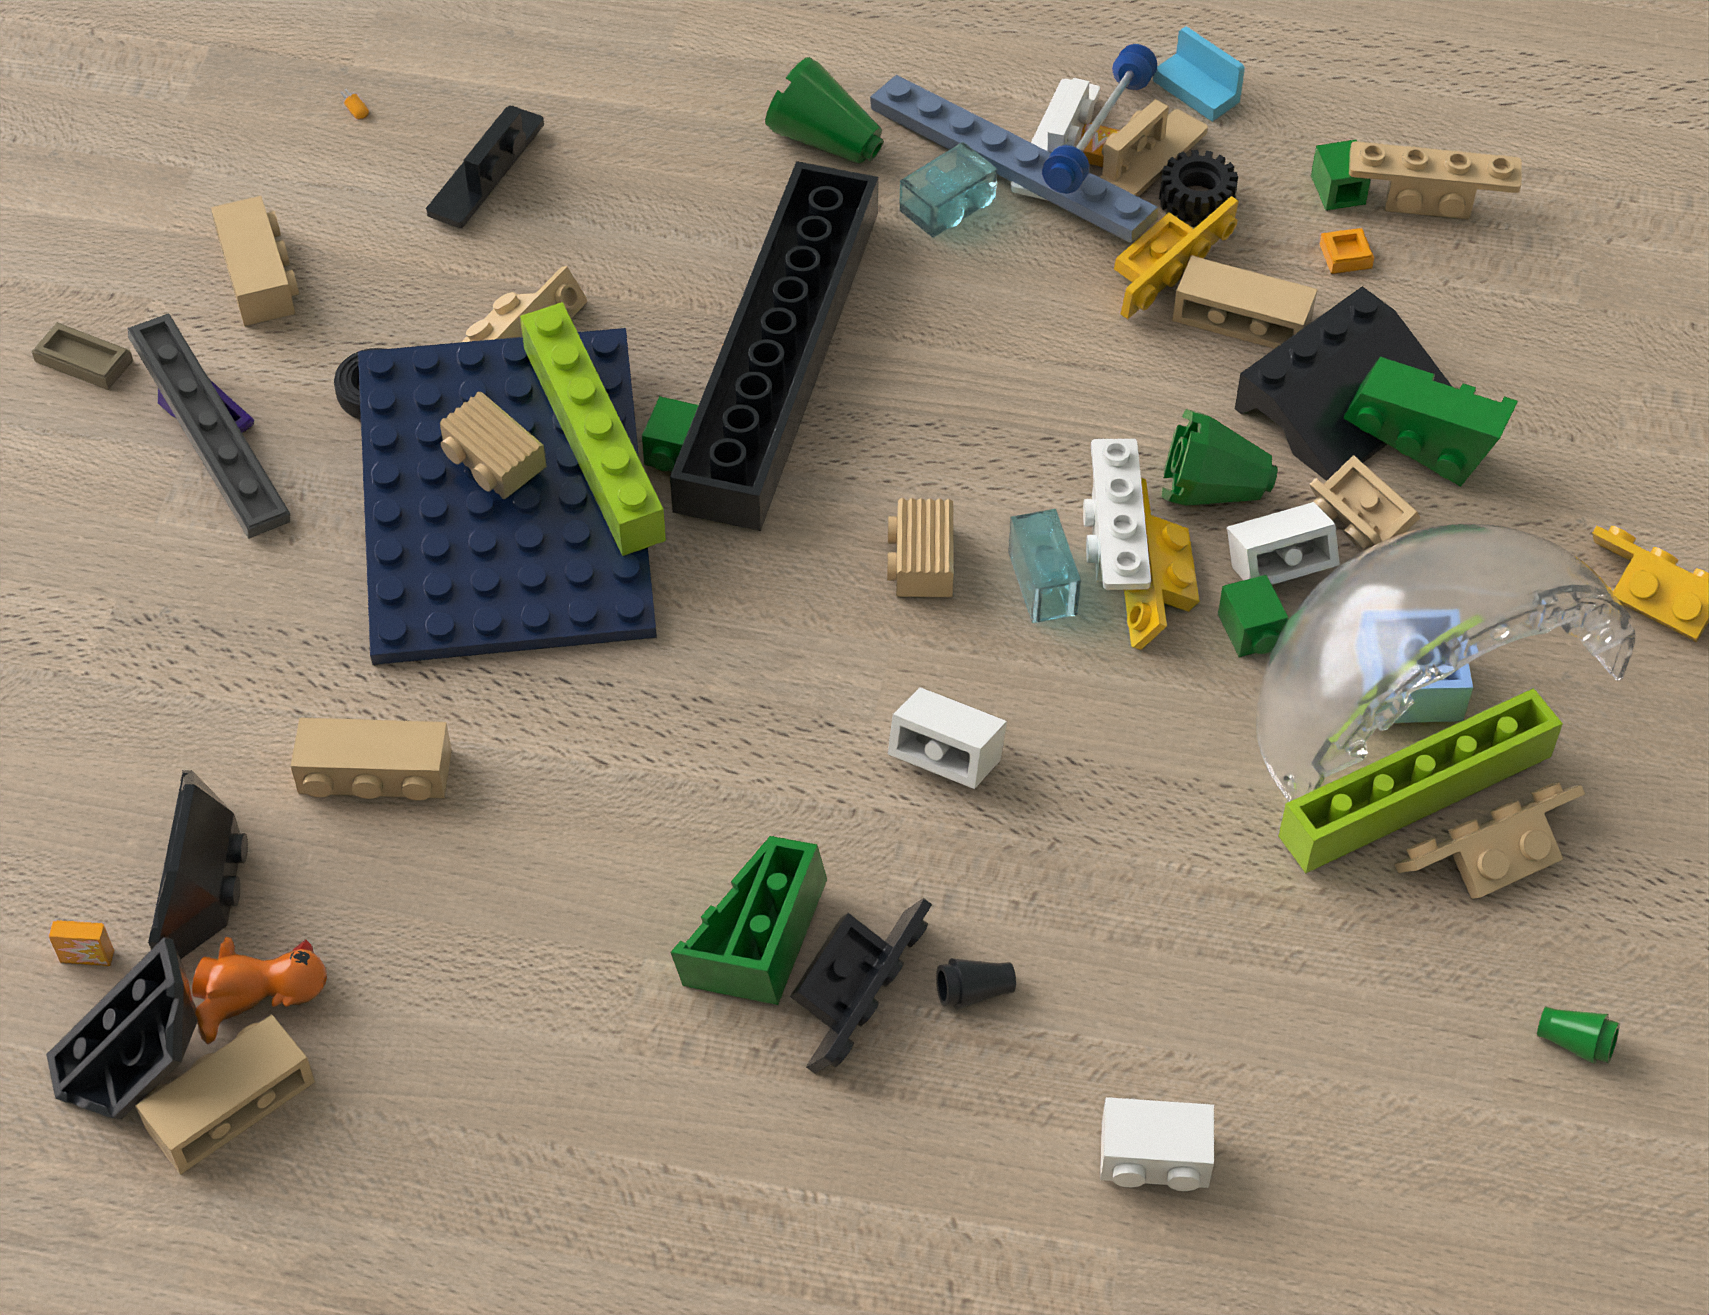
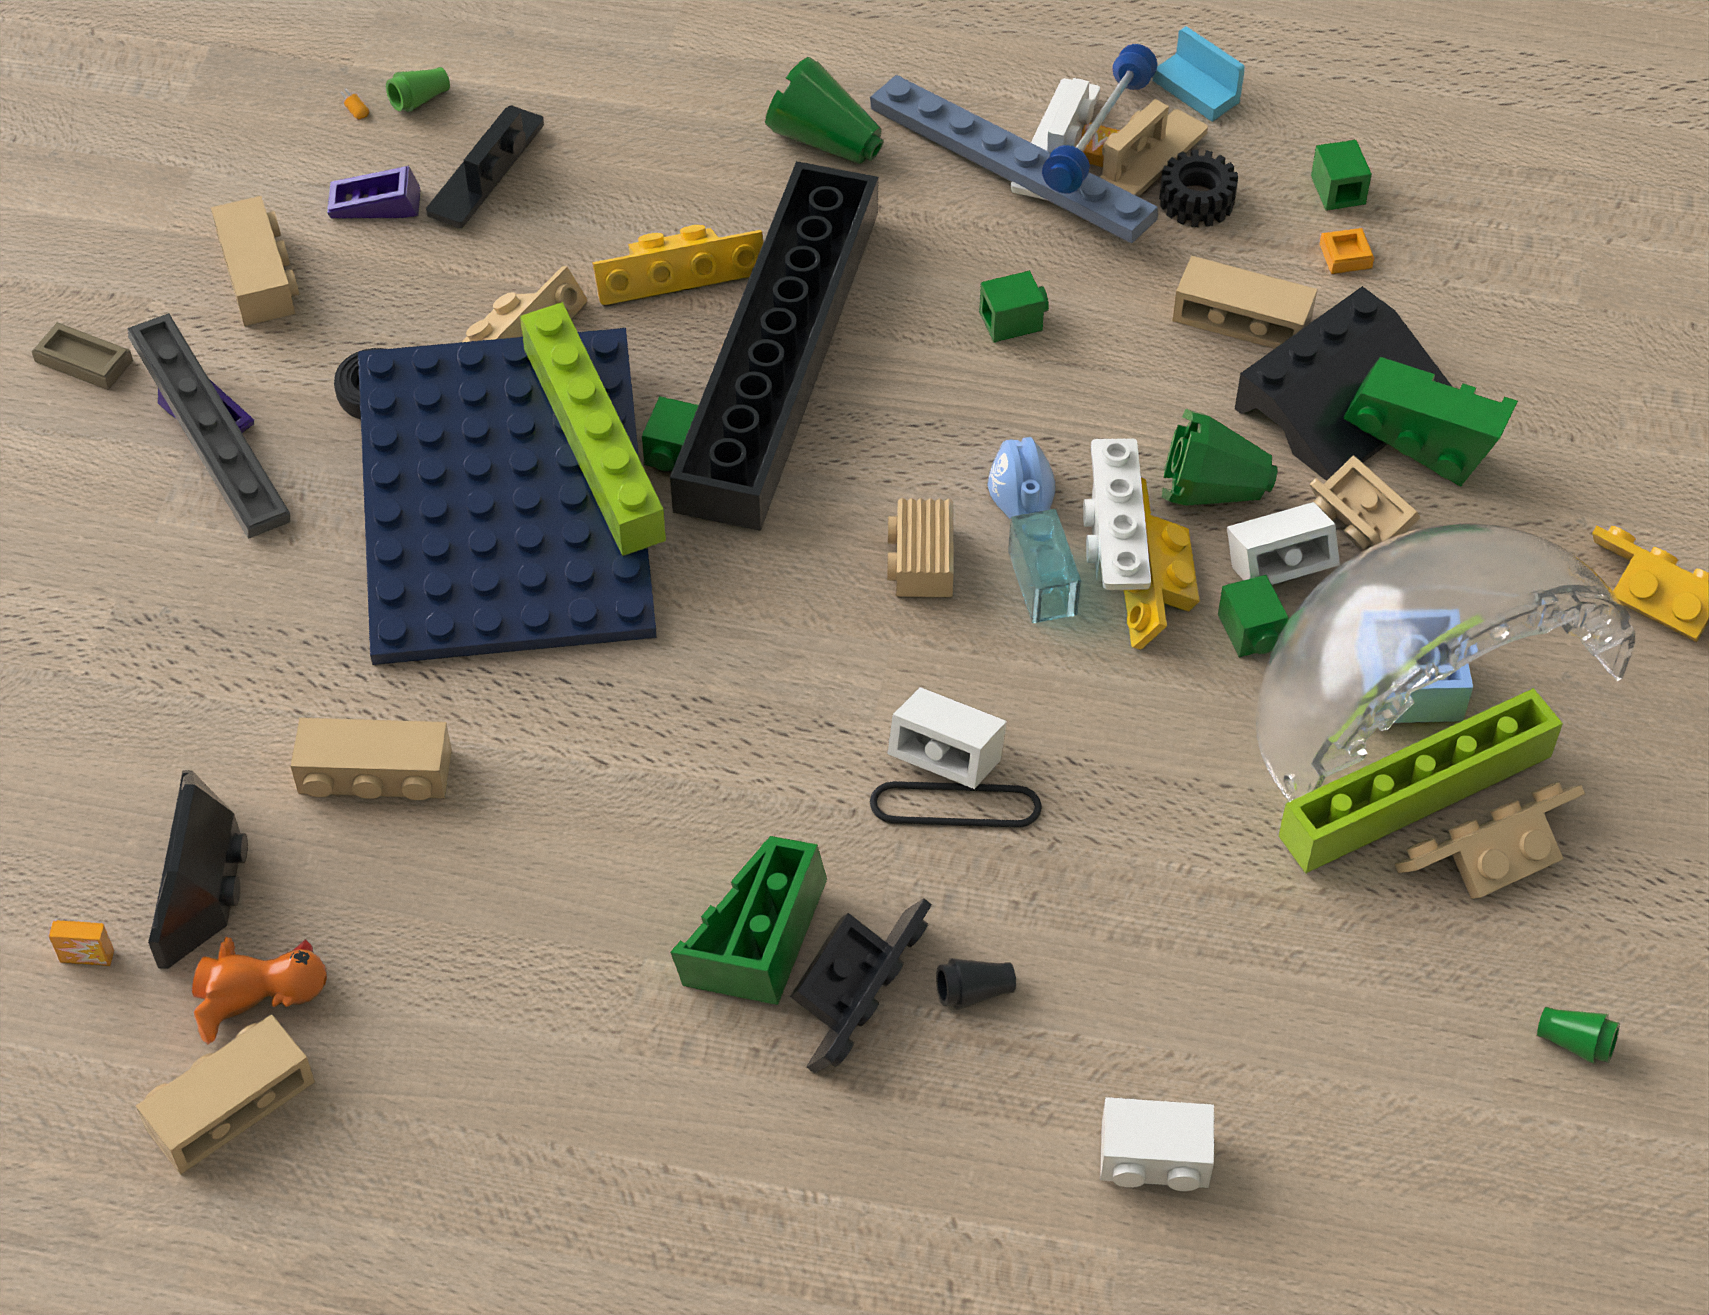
(127, 1038): black wedge -> none
(390, 195): none -> dark purple slope
(413, 88): none -> bright green cone
(491, 445): tan brick -> none
(676, 263): none -> yellow bracket
(948, 189): clear light blue brick -> none
(955, 821): none -> black piece
(1012, 306): none -> green brick
(1021, 478): none -> light blue hat
(1164, 252): yellow bracket -> none
(1433, 179): tan bracket -> none

